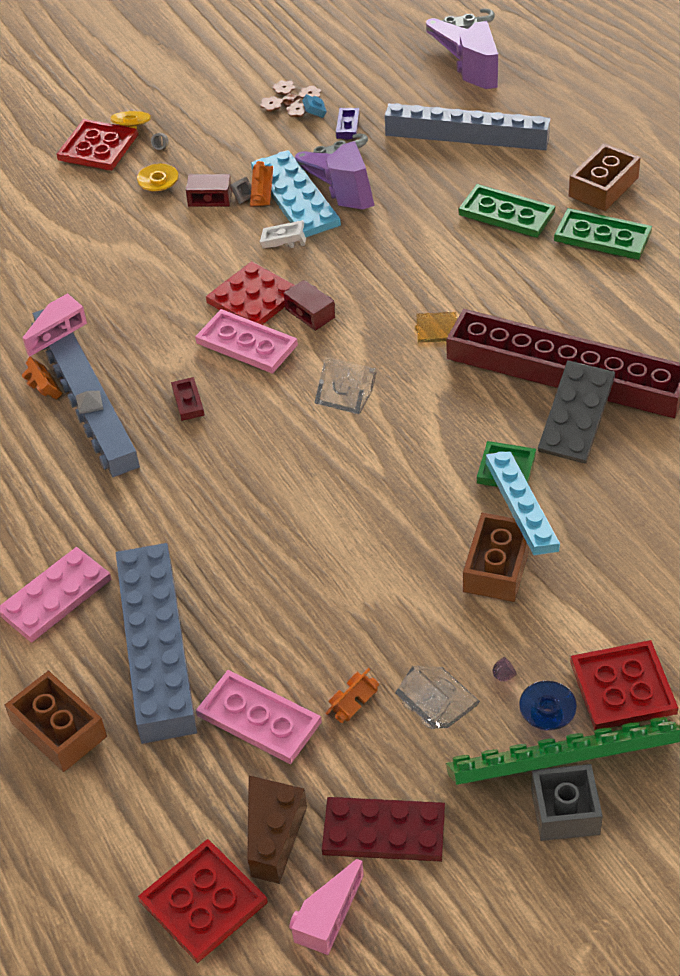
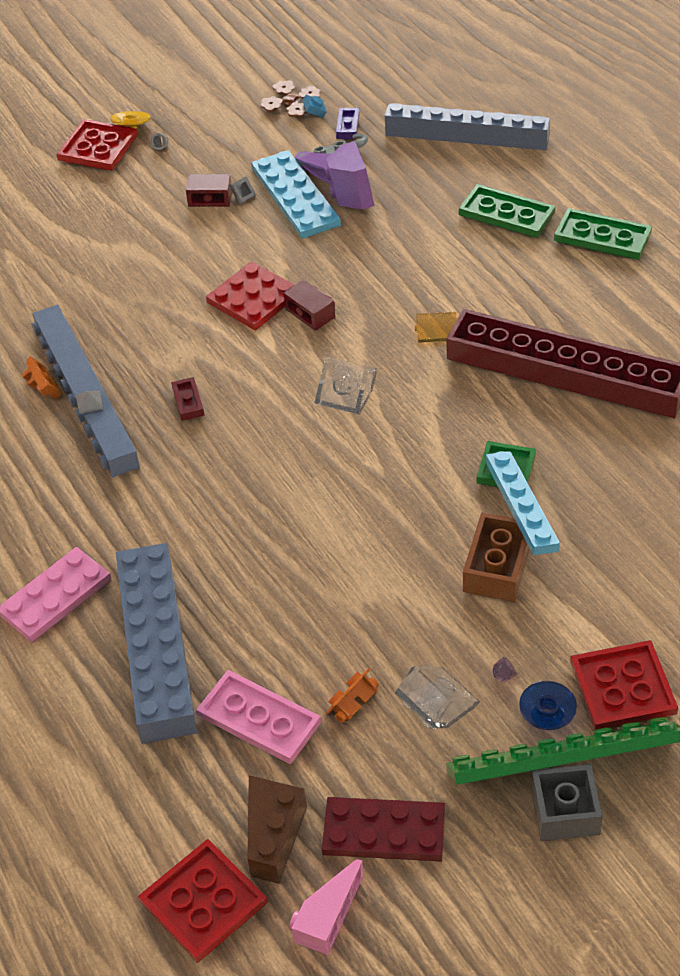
(54, 323): bright pink slope -> none
(56, 721): dark orange brick -> none
(157, 177): yellow dish -> none
(246, 341): bright pink plate -> none
(261, 184): orange hinge -> none
(282, 234): white plate -> none
(472, 44): medium lavender slope -> none
(576, 412): dark grey plate -> none
(604, 177): dark orange brick -> none

